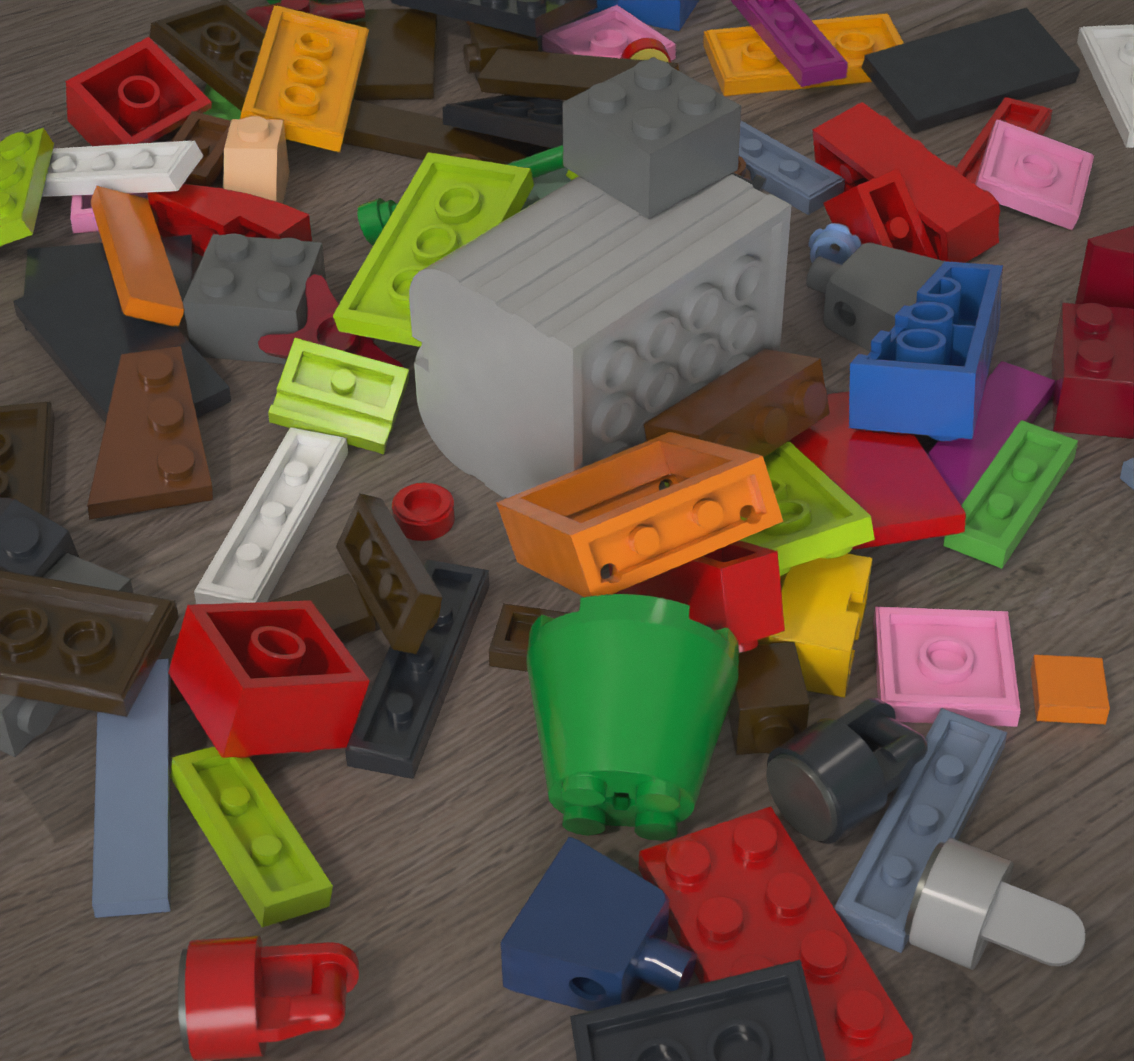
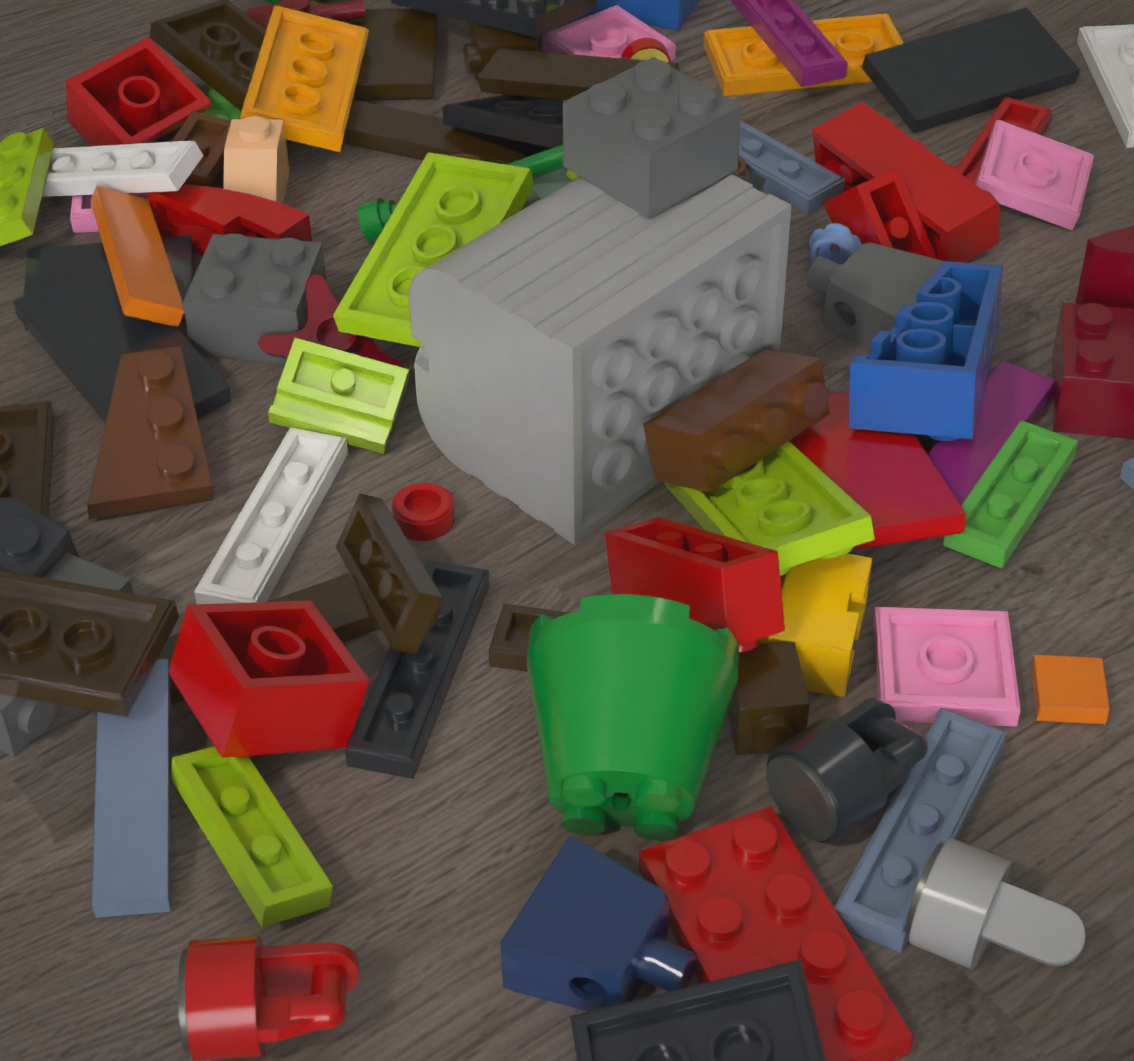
(623, 519): orange window -> none

